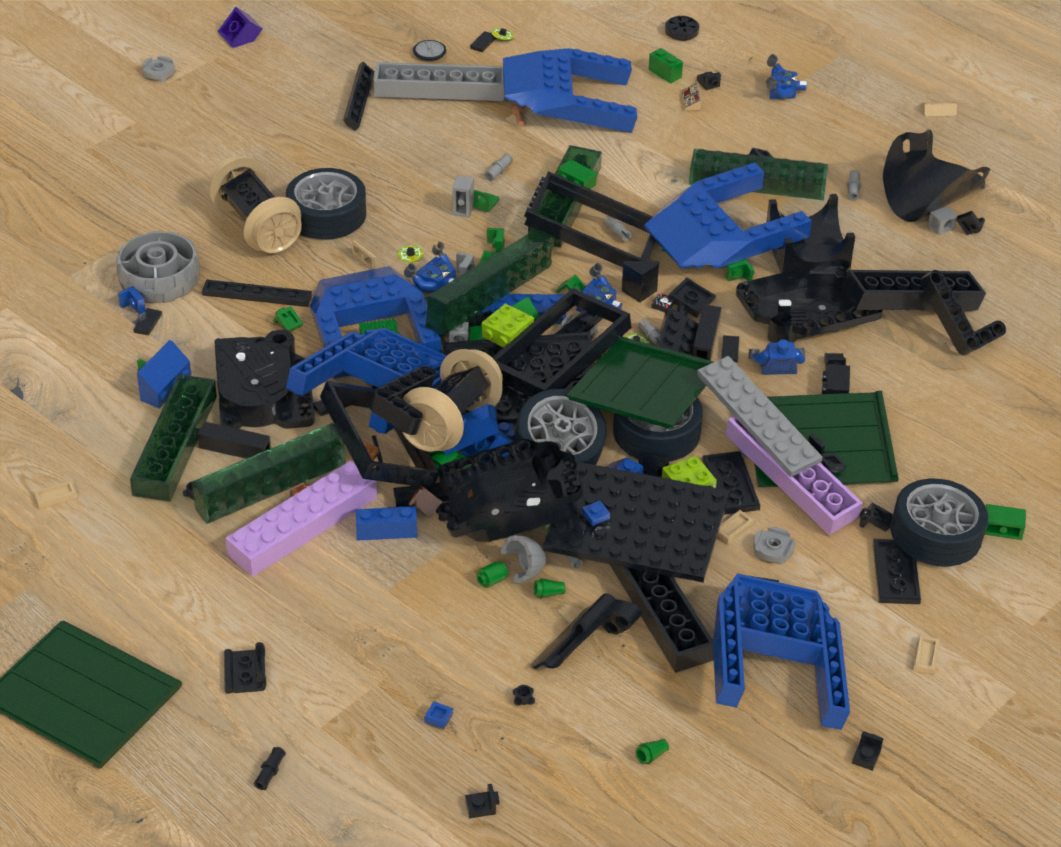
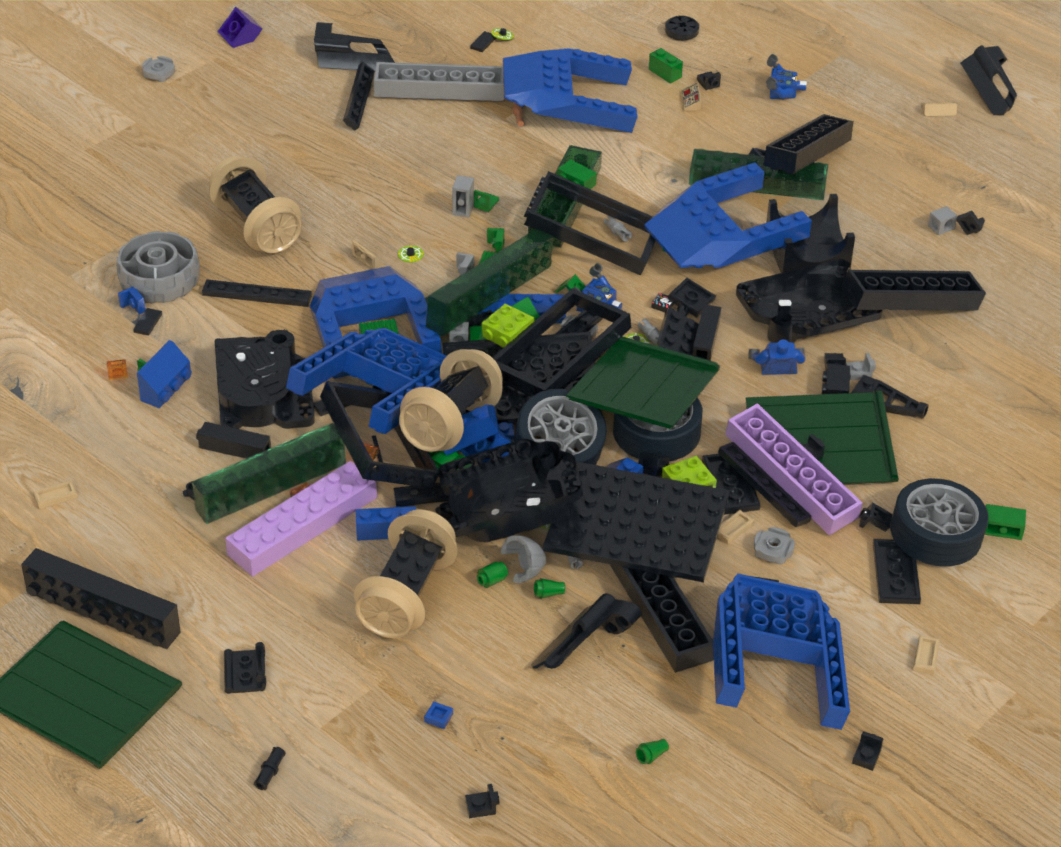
(101, 598): none -> black brick
(117, 369): none -> clear orange plate
(173, 438): clear green brick -> none
(287, 319): green bracket -> none
(329, 202): wheel -> none
(335, 50): none -> black panel
(388, 400): black beam -> none
(391, 601): none -> tan brick
(425, 501): reddish brown bracket -> none
(429, 50): light grey wheel -> none
(433, 274): blue torso -> none
(498, 167): light grey pin -> none
(523, 695): black plate -> none
(596, 513): blue plate -> none
(640, 279): black slope -> none
(730, 347): black piece -> none
(739, 270): green bracket -> none
(759, 416): light grey plate -> none
(764, 484): none -> black plate
(808, 143): none -> black brick
(832, 462): black bracket -> none
(854, 185): light grey pin -> none
(861, 368): none -> light grey bracket
(912, 407): none -> black plate
(920, 182): black piece -> none
(954, 318): black beam -> none
(981, 68): none -> black panel

